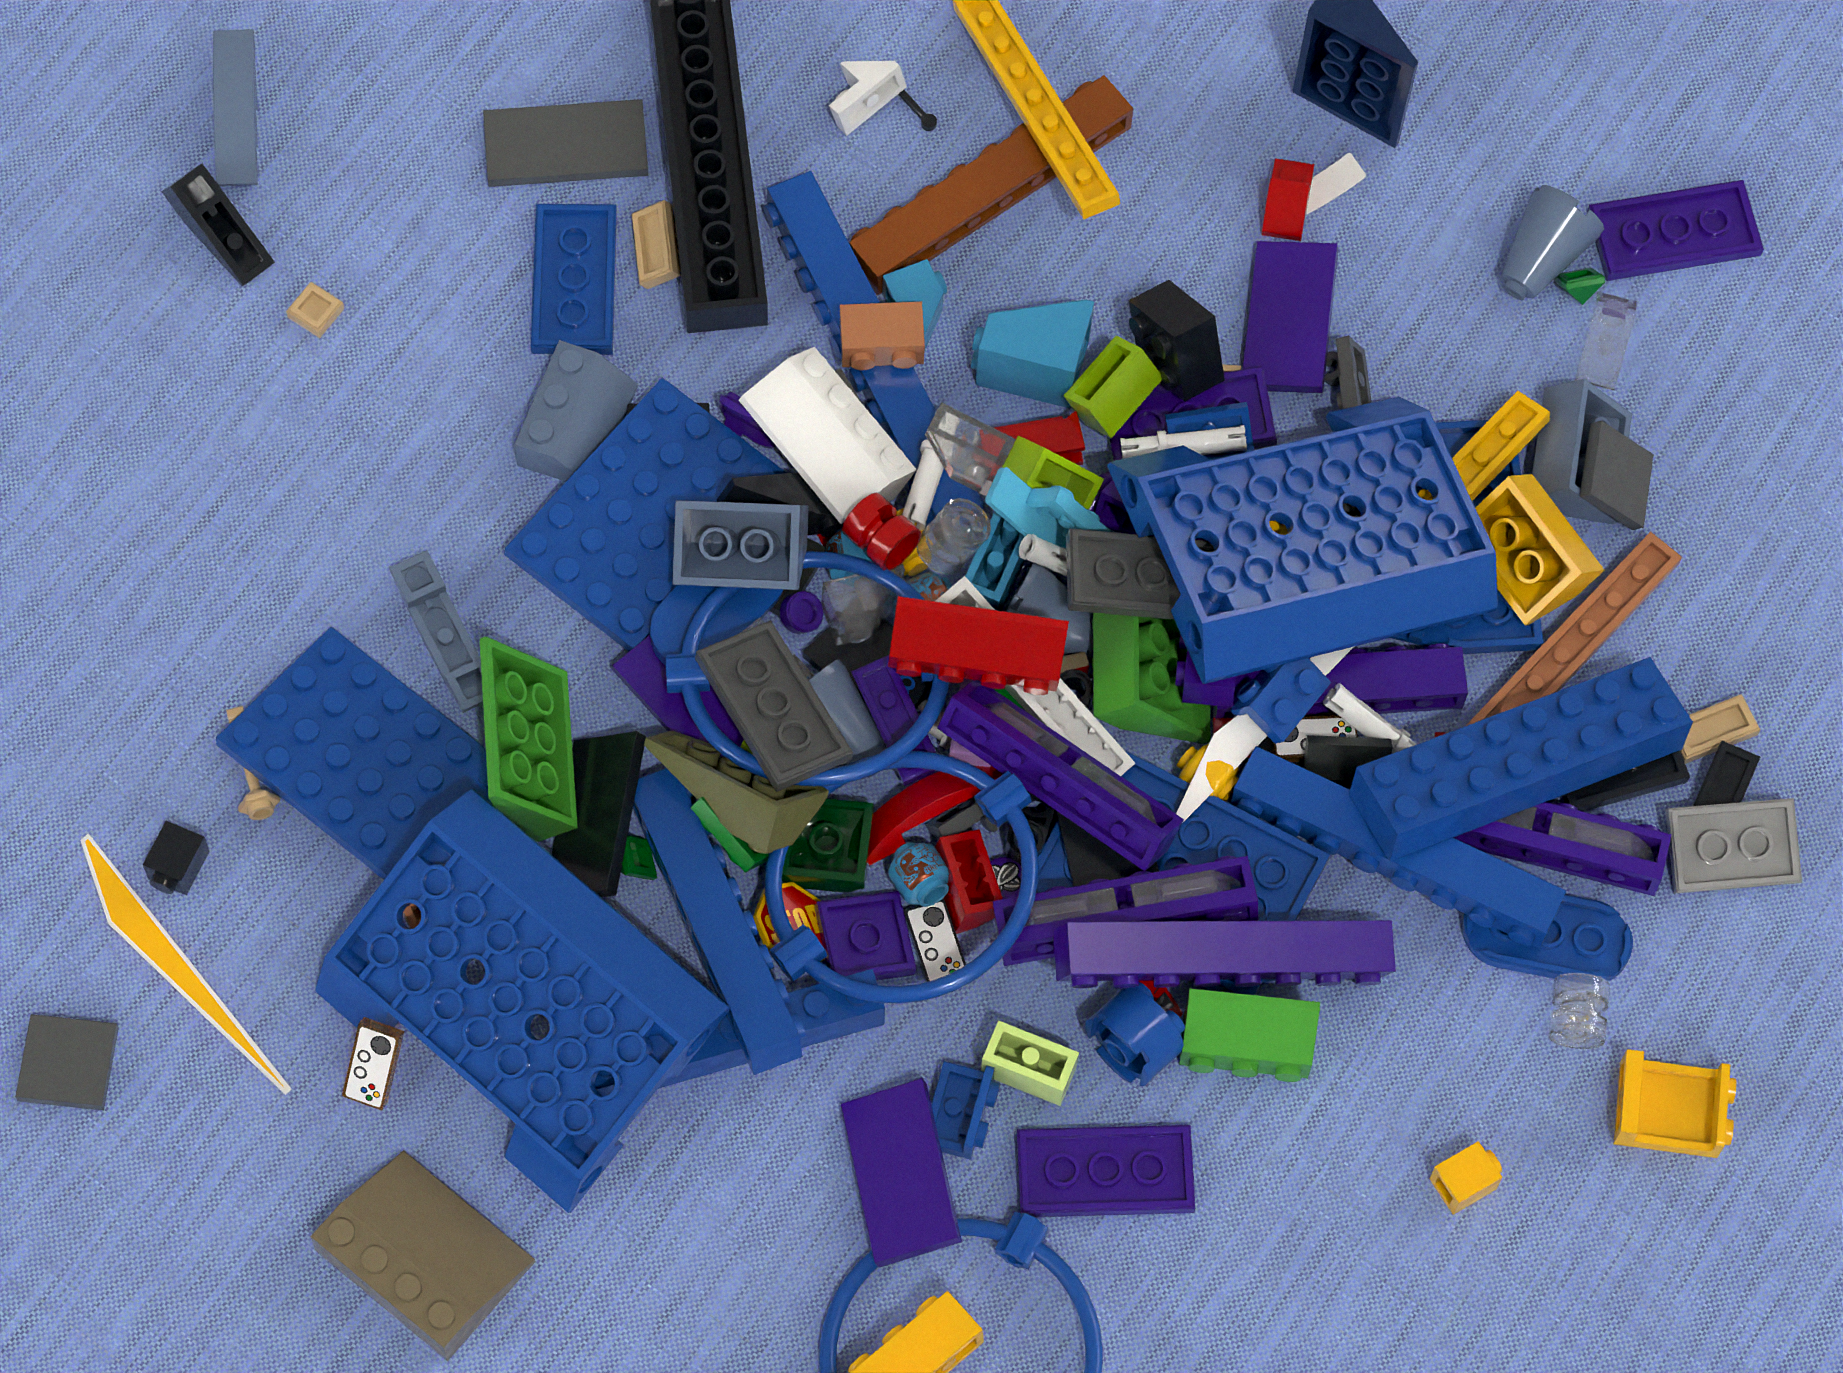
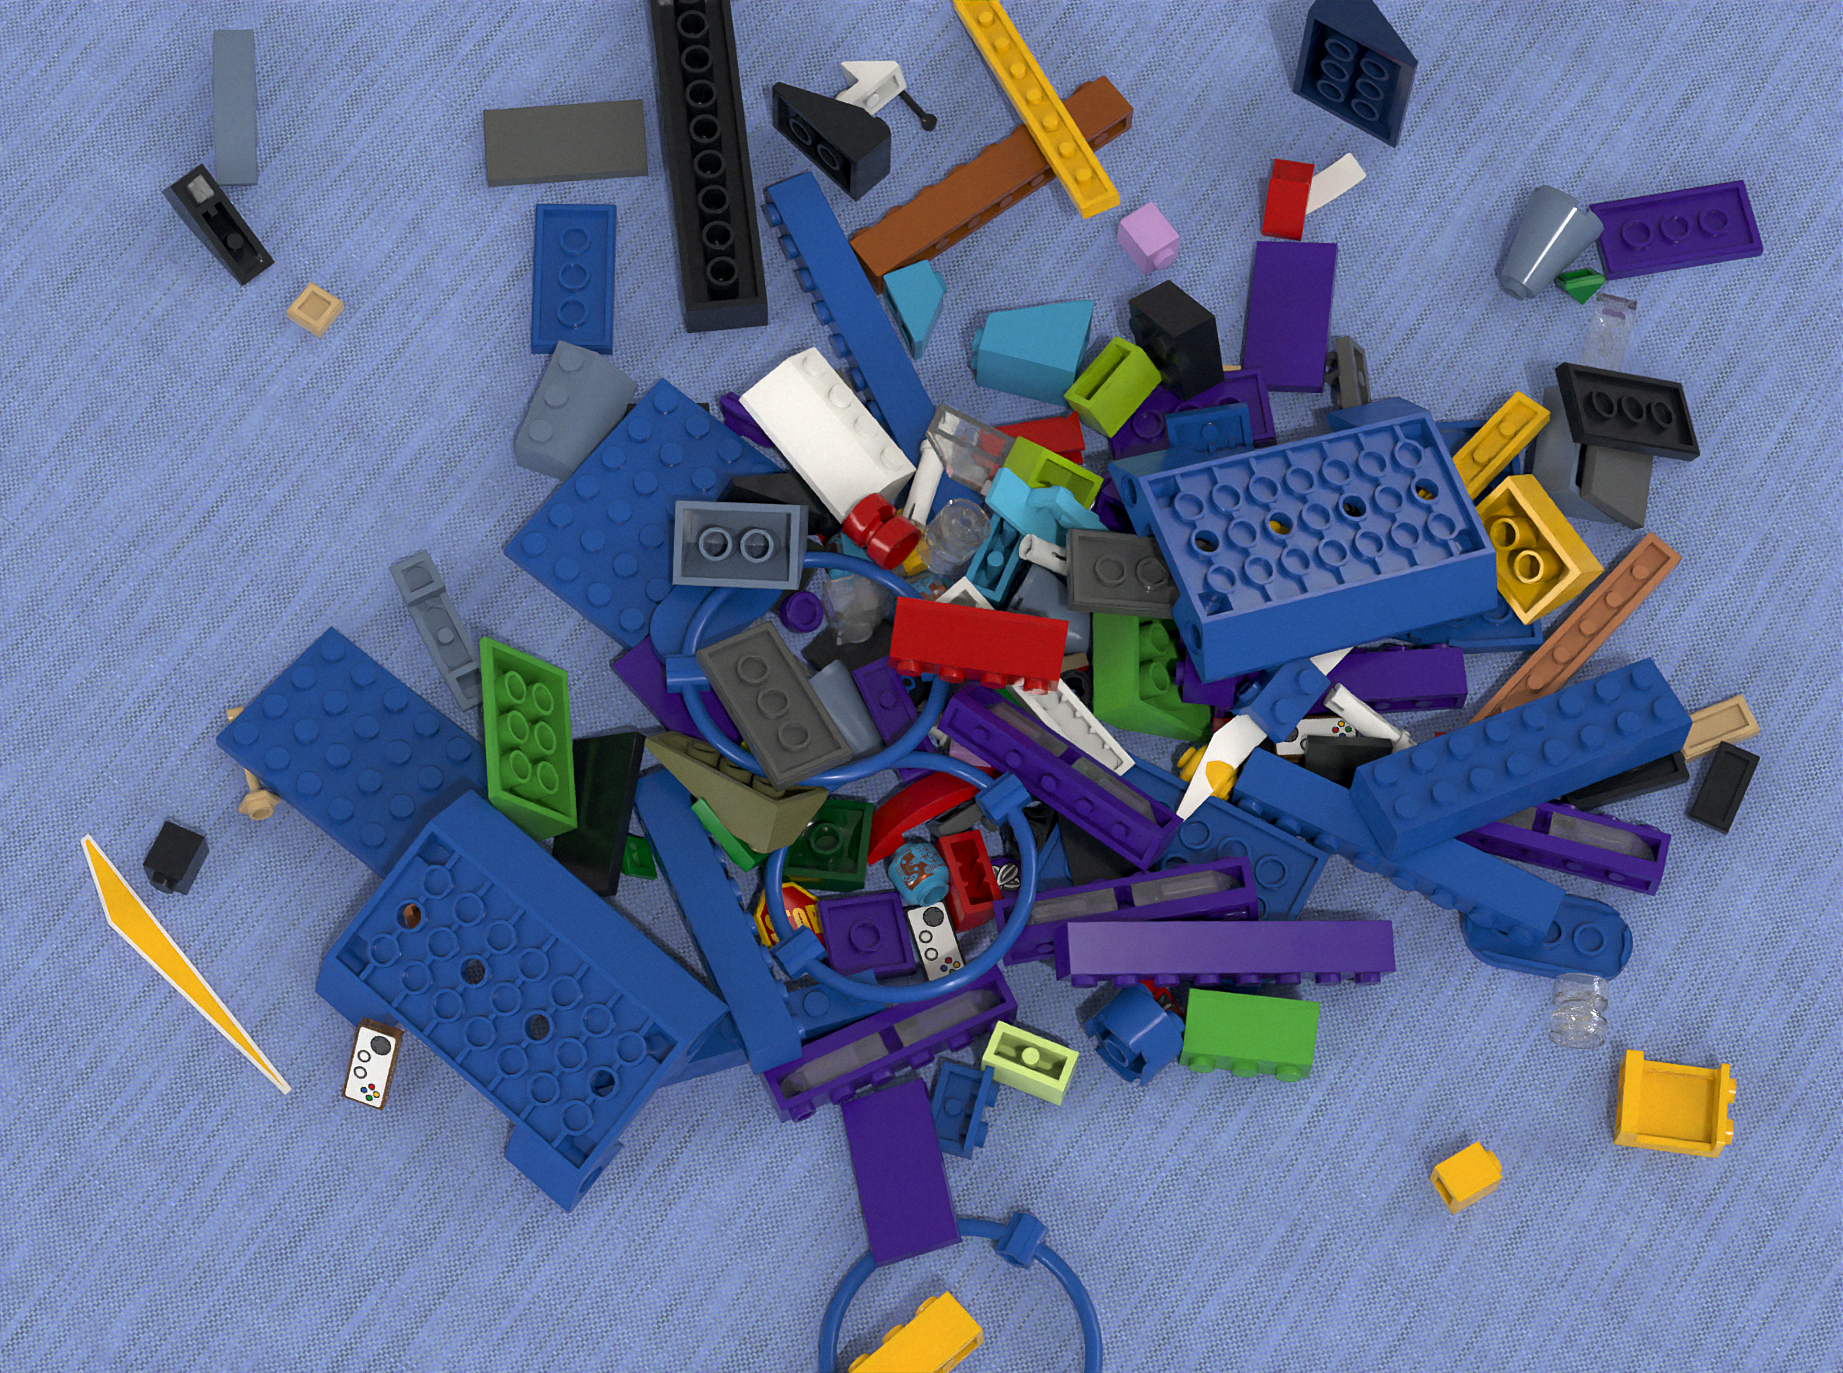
(67, 1062): dark grey tile -> none
(422, 1253): dark tan slope -> none
(656, 244): tan tile -> none
(835, 137): none -> black slope
(882, 335): nougat brick -> none
(887, 1044): none -> dark purple piece
(1105, 1171): dark purple tile -> none
(1148, 238): none -> lavender brick
(1202, 442): white pin -> none
(1627, 412): none -> black tile
(1733, 845): light grey tile -> none

